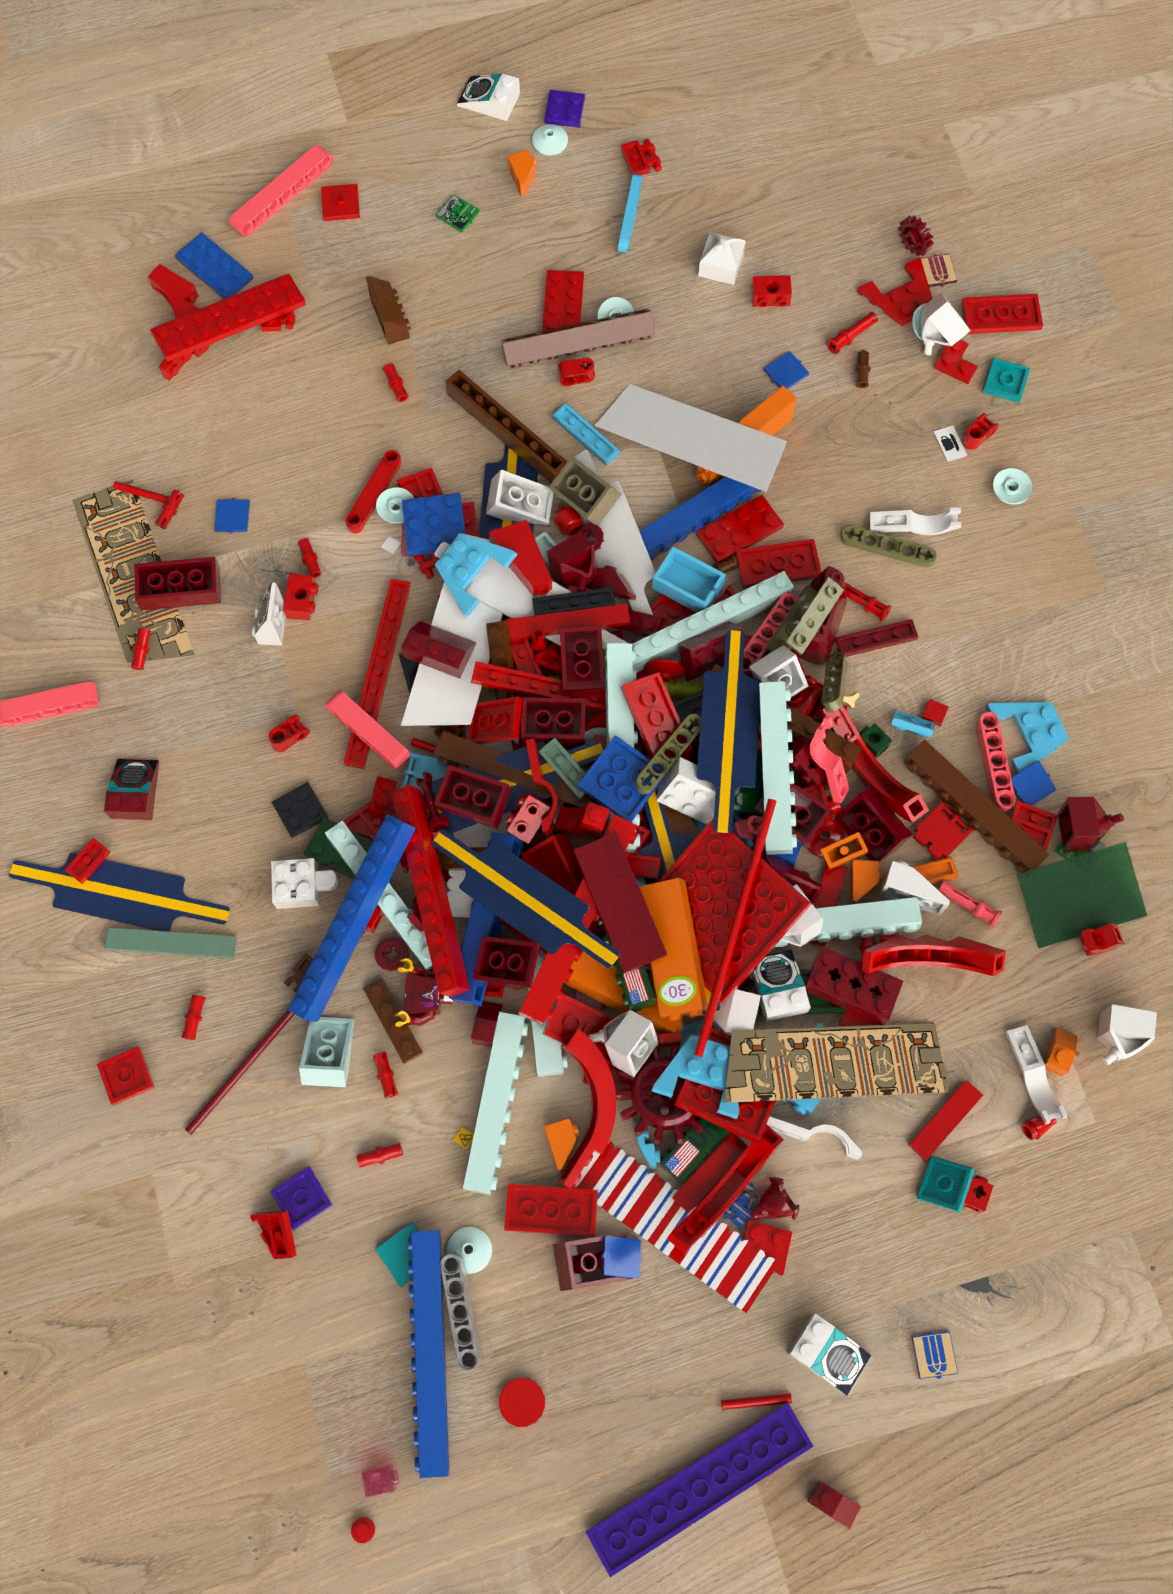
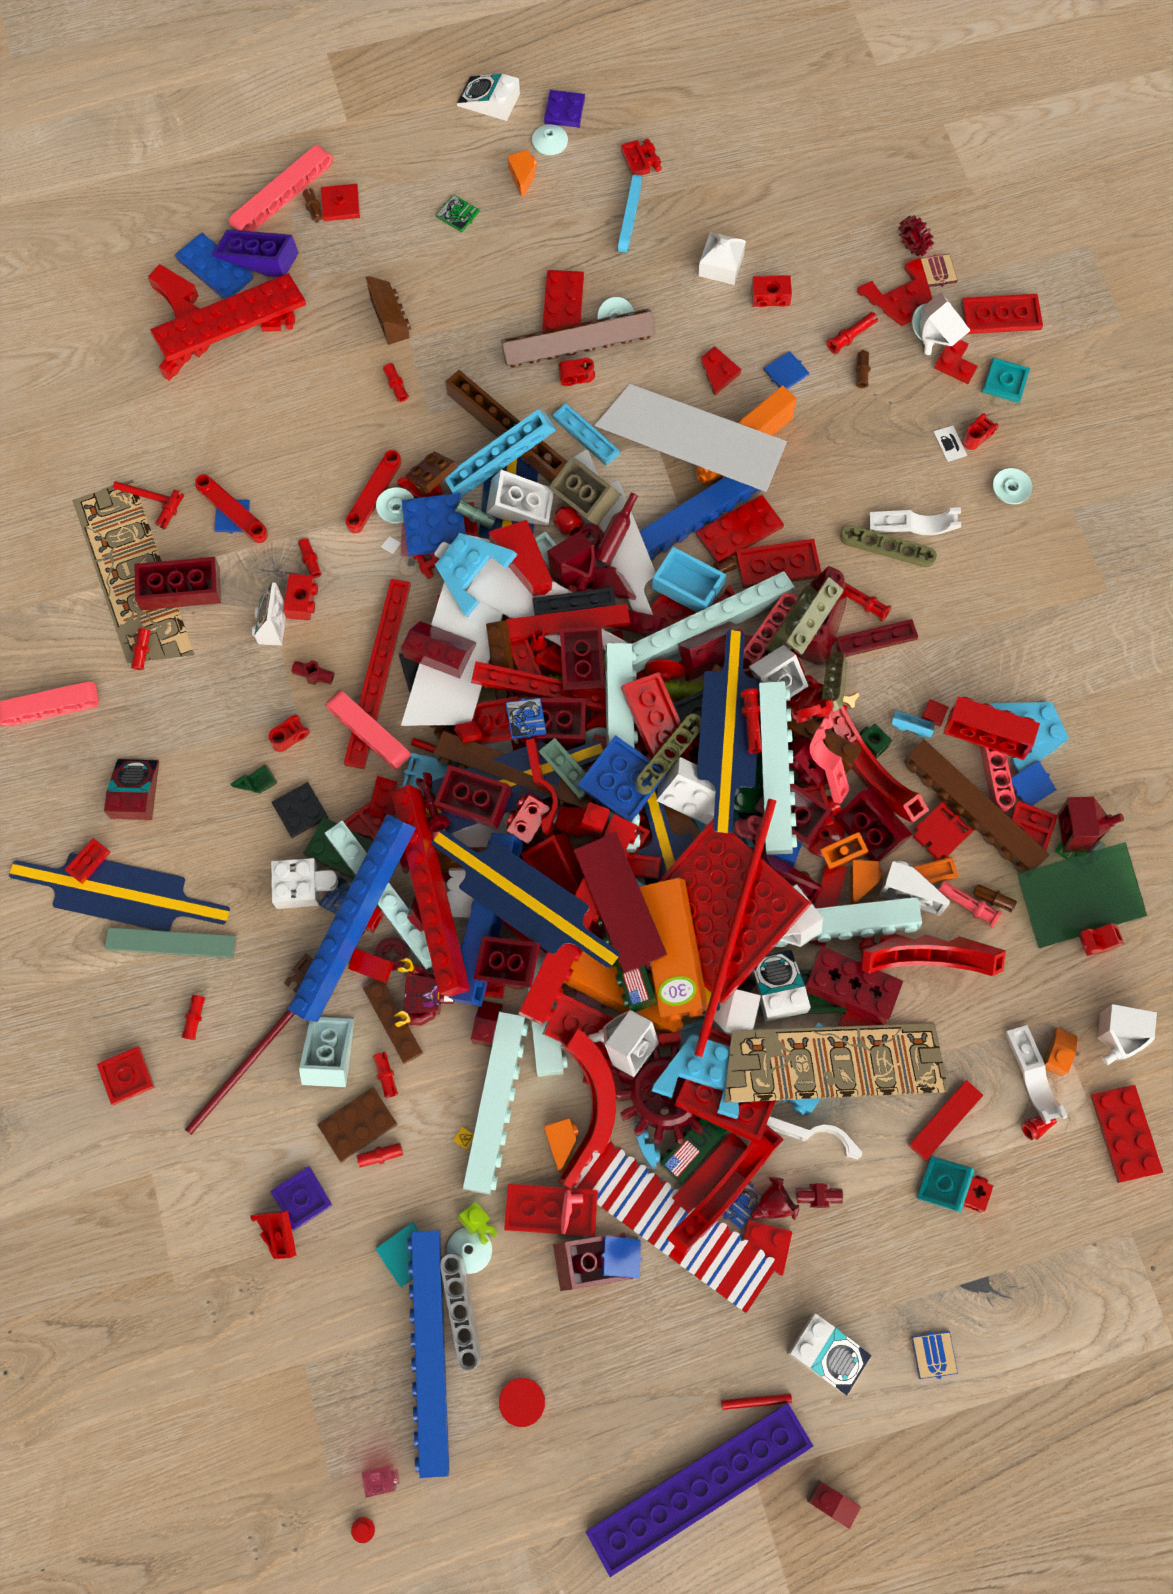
(231, 508): none -> red piece
(257, 781): none -> dark green slope
(258, 251): none -> dark purple slope
(312, 205): none -> reddish brown axle
(320, 675): none -> dark red axle
(334, 898): none -> piece
(357, 1124): none -> reddish brown plate
(371, 965): none -> red tile
(431, 472): none -> reddish brown plate
(468, 731): none -> red tile
(474, 514): none -> sand green pin
(475, 1220): none -> lime plate
(500, 452): none -> medium azure brick
(525, 718): none -> piece
(569, 1199): none -> coral bar
(615, 533): none -> dark red piece
(719, 369): none -> red wing
(752, 711): none -> red pin
(819, 708): none -> red plate
(819, 1195): none -> dark red axle
(991, 727): none -> red brick
(995, 898): none -> reddish brown axle
(1126, 1133): none -> red plate

